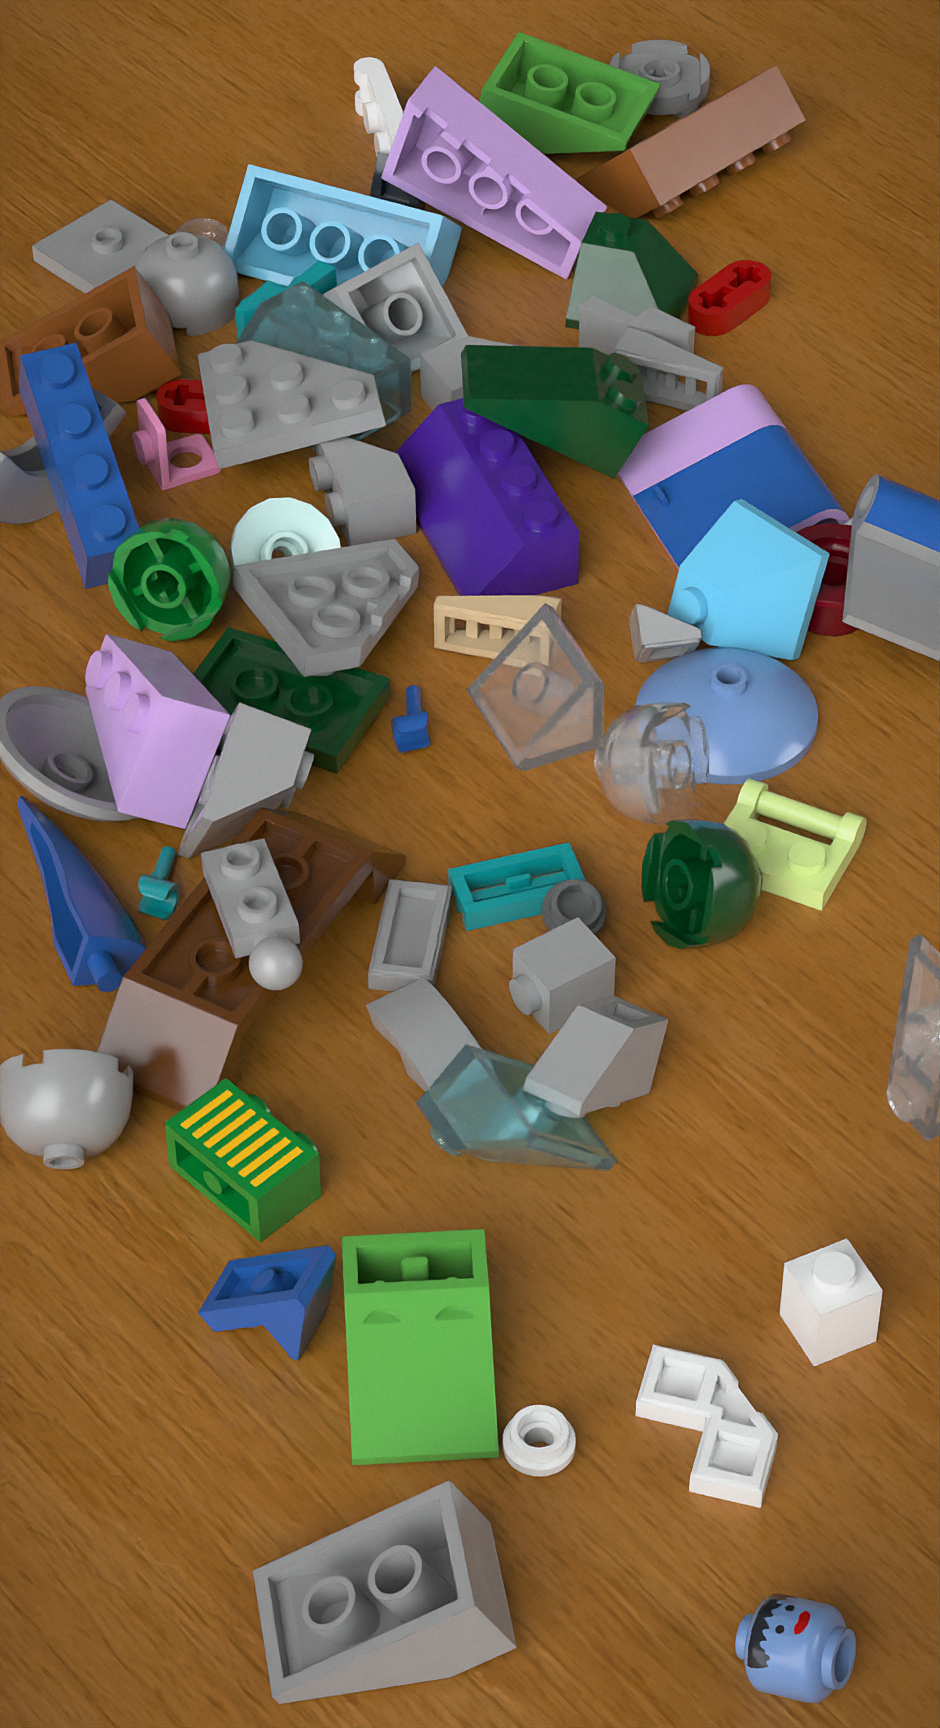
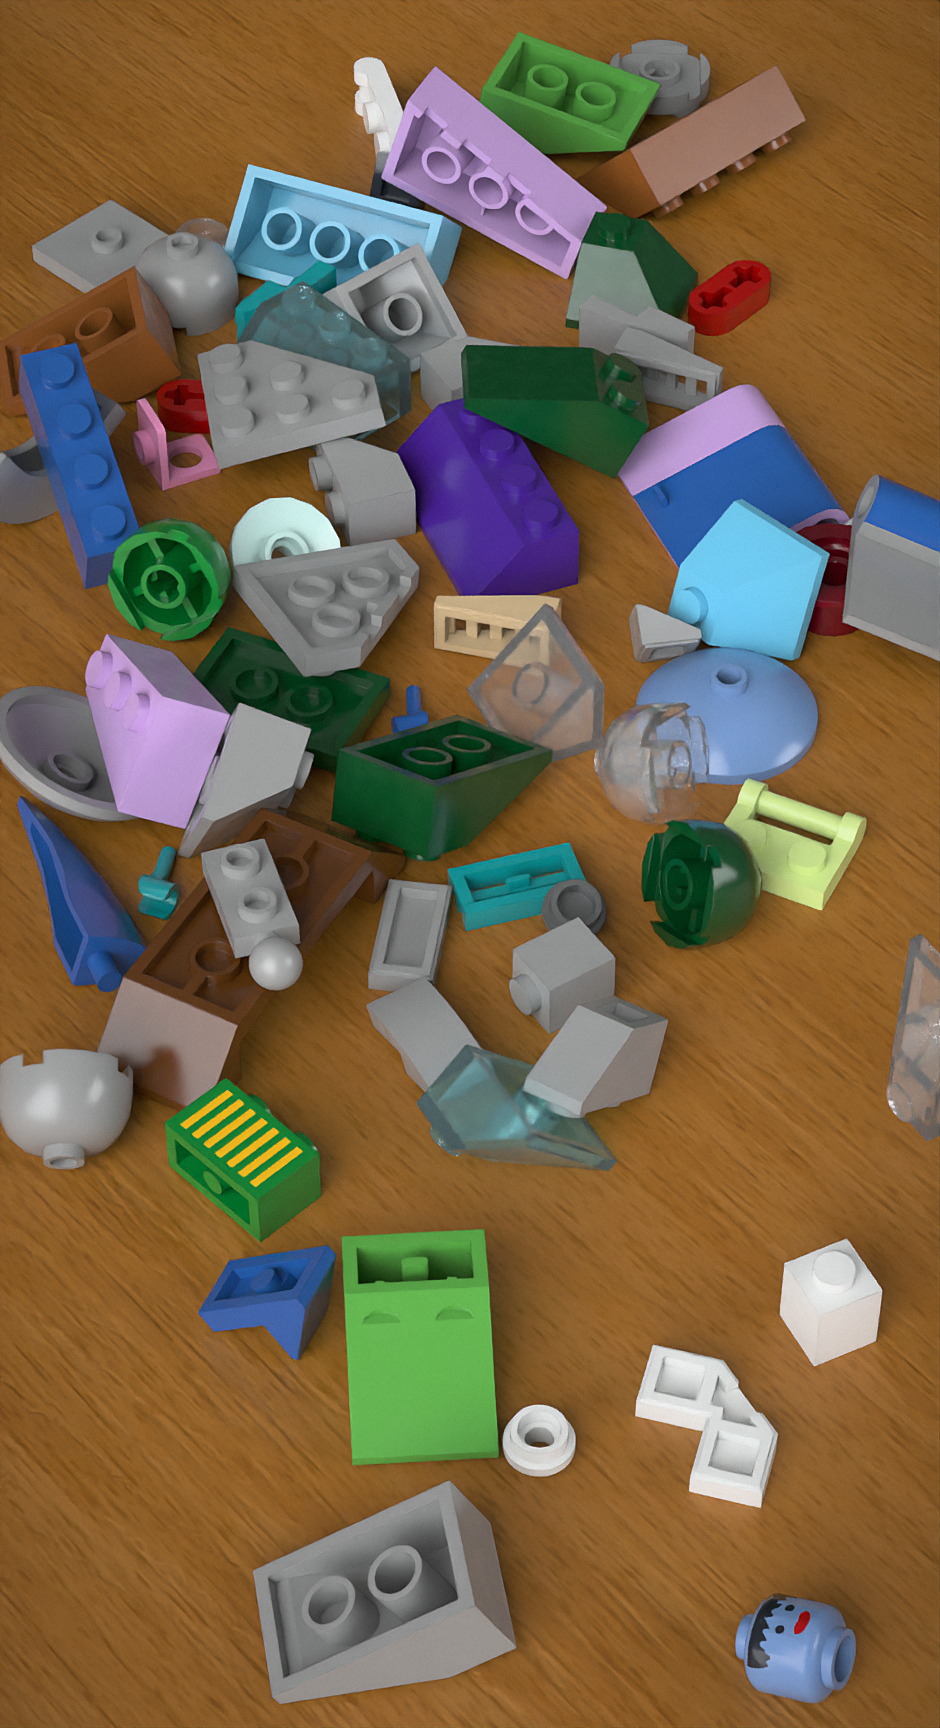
(433, 784): none -> dark green slope

